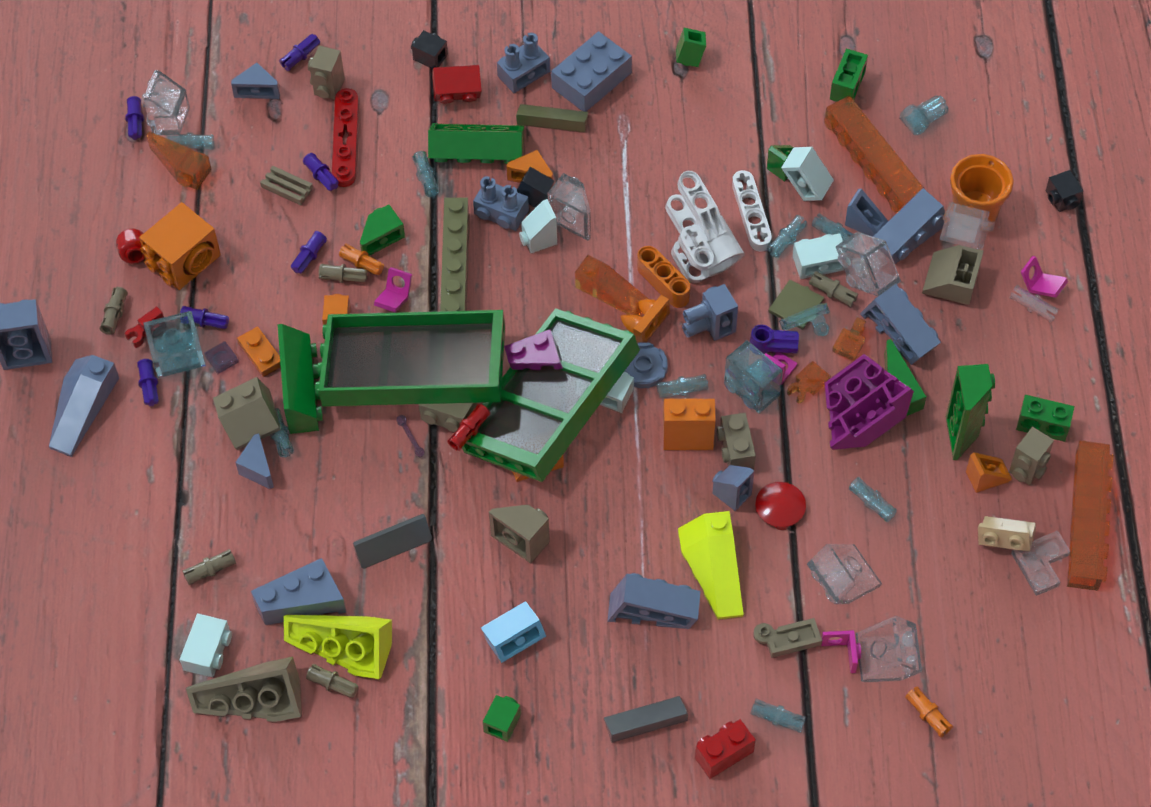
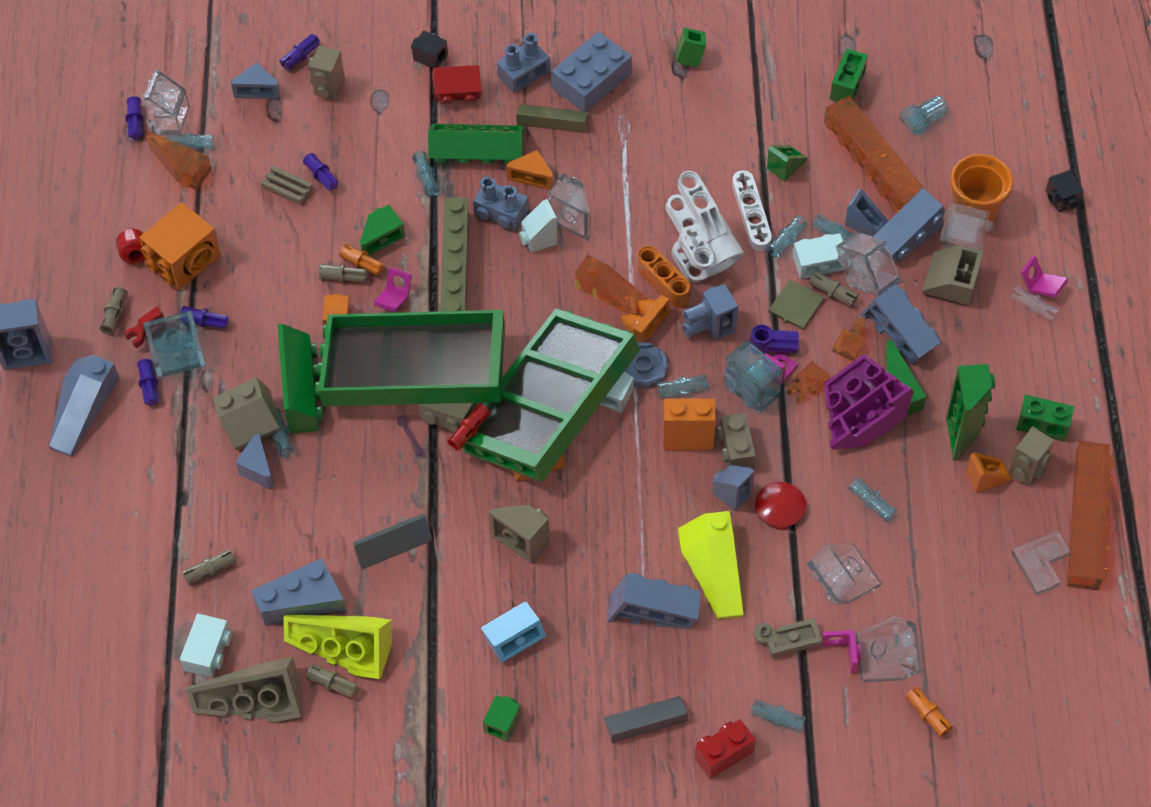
(221, 357): clear purple tile -> none
(259, 351): orange plate -> none
(308, 252): dark purple axle -> none
(345, 118): red piece -> none
(534, 352): wing -> none
(535, 186): black brick -> none
(807, 173): light aqua brick -> none
(812, 314): clear light blue piece -> none
(1006, 533): tan bracket -> none

